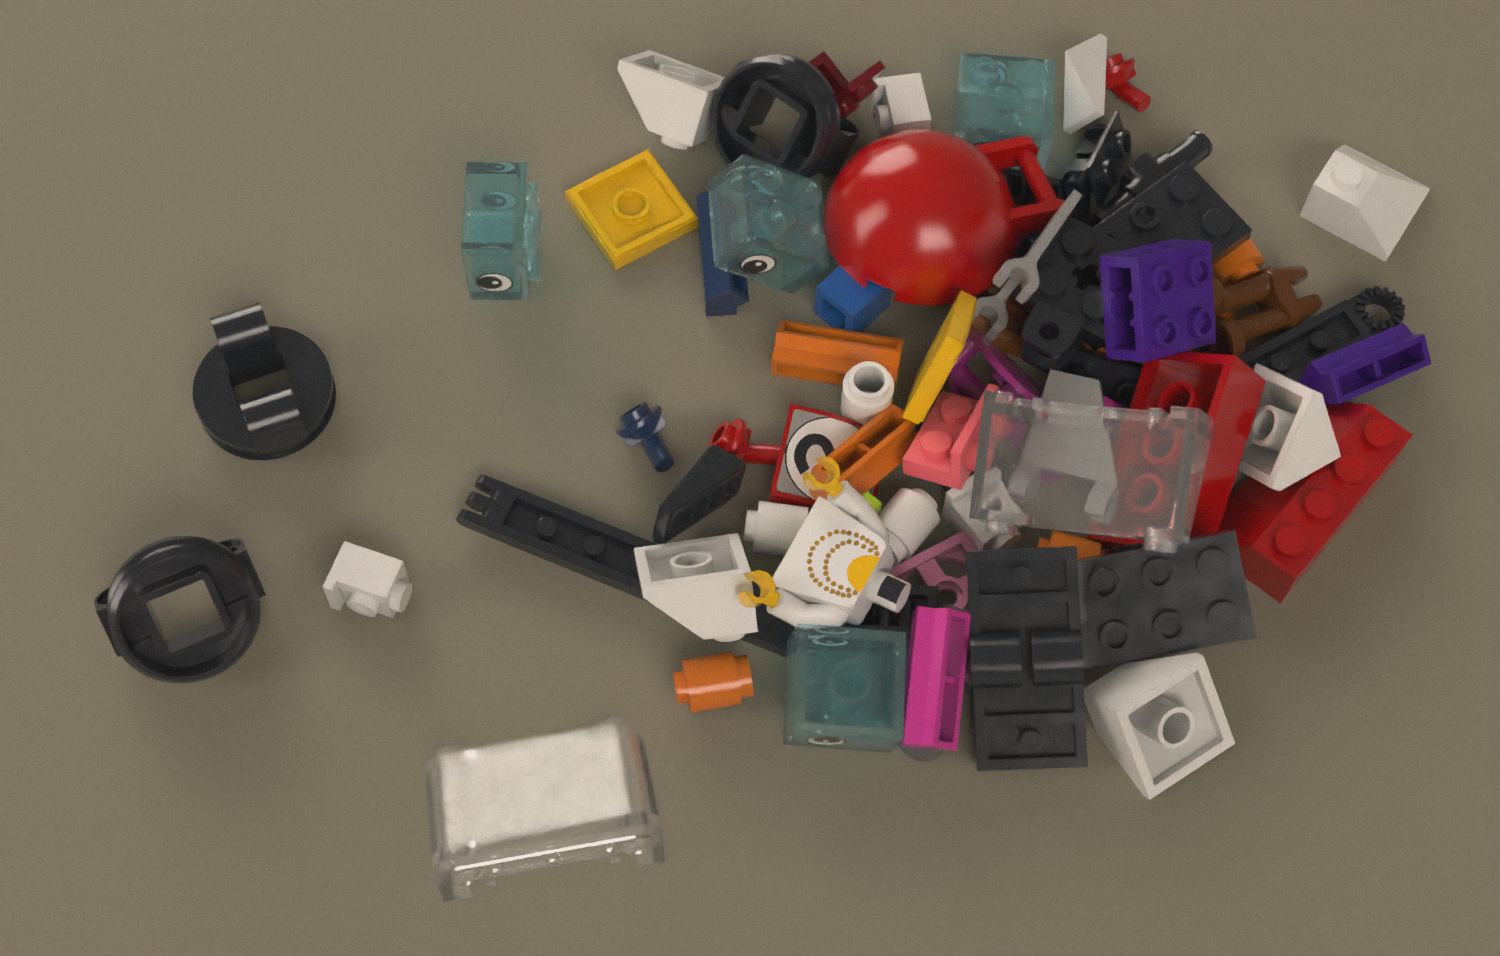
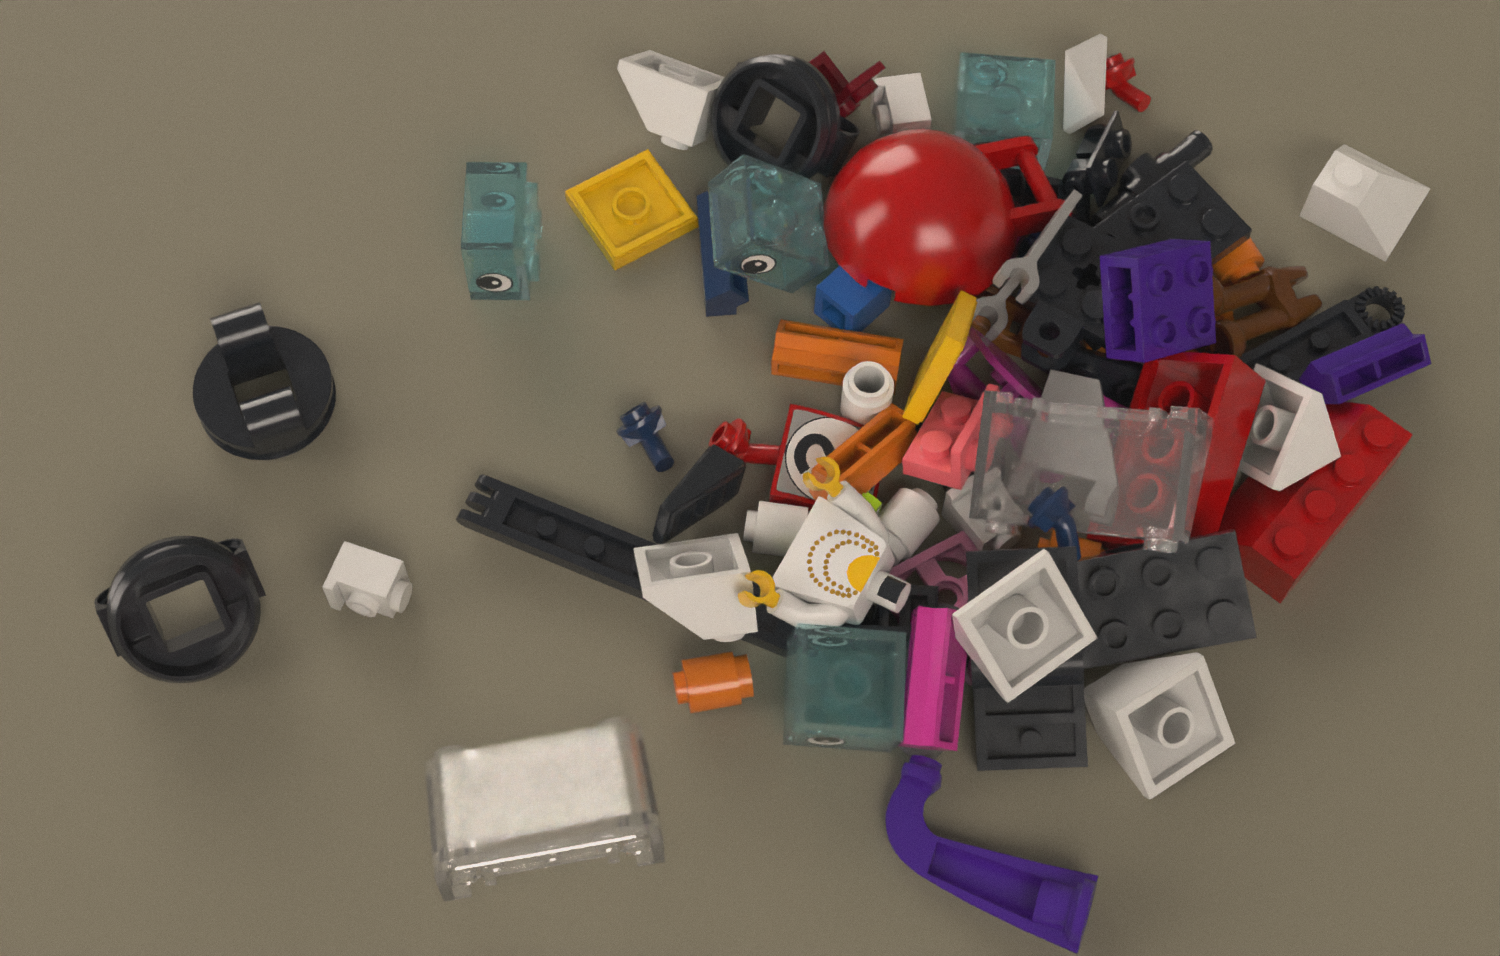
(1022, 892): none -> dark purple animal
(1023, 626): none -> white slope
(1053, 511): none -> dark blue plate

